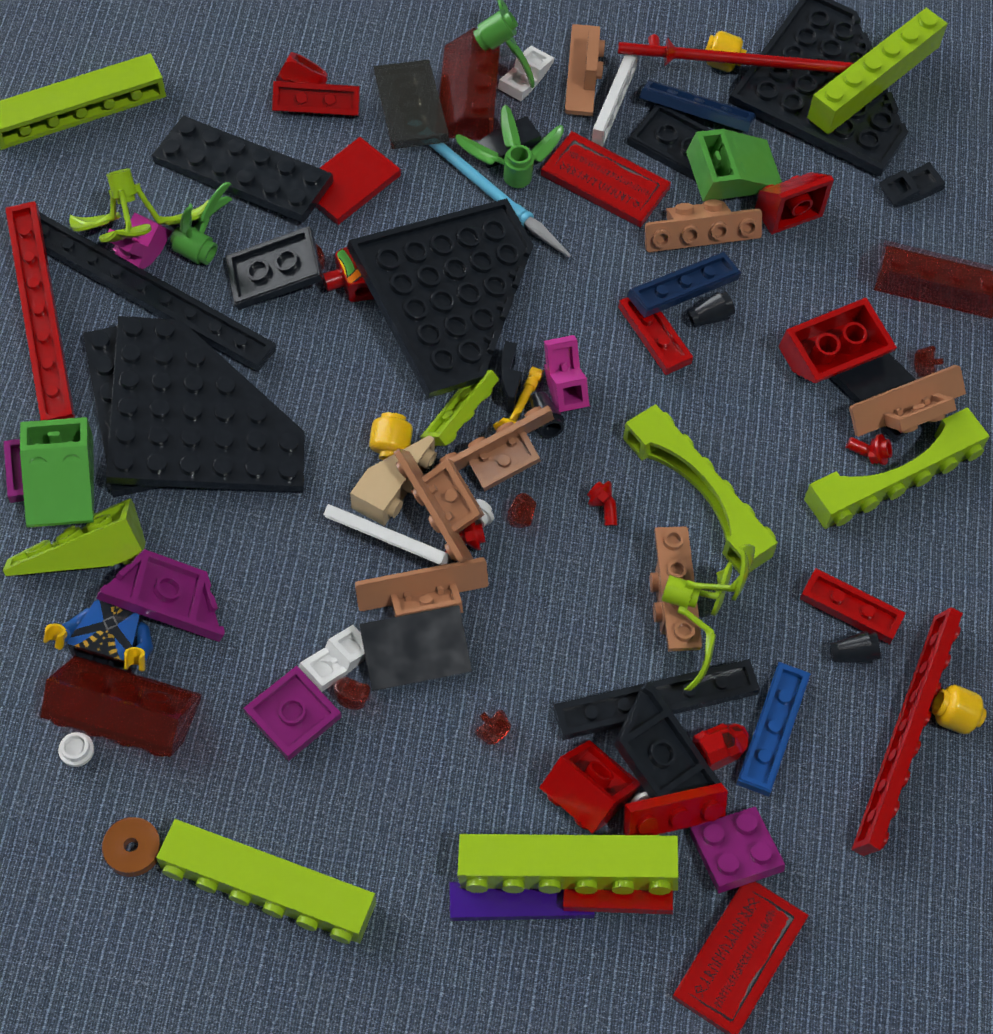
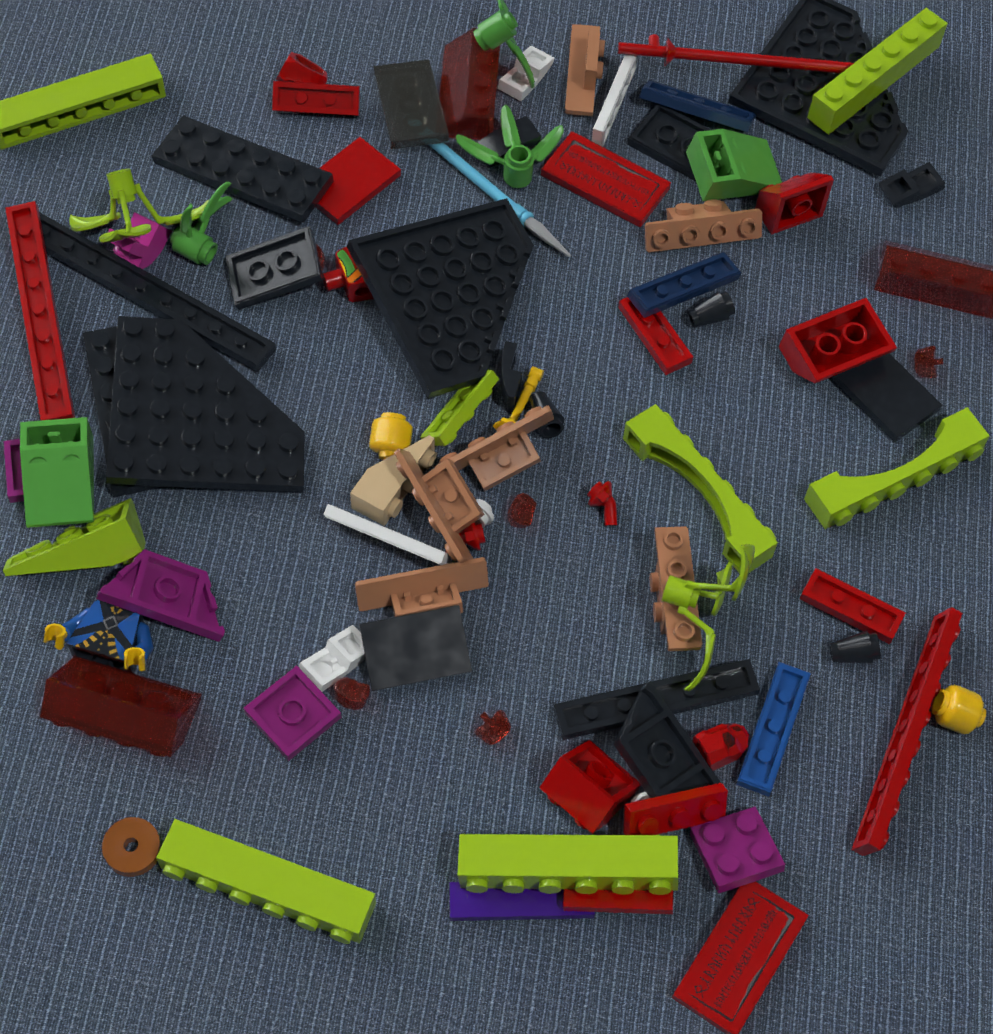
(76, 749): white plate -> none
(563, 374): dark pink brick -> none
(725, 42): yellow head -> none
(877, 452): red plate -> none
(911, 403): nougat bracket -> none

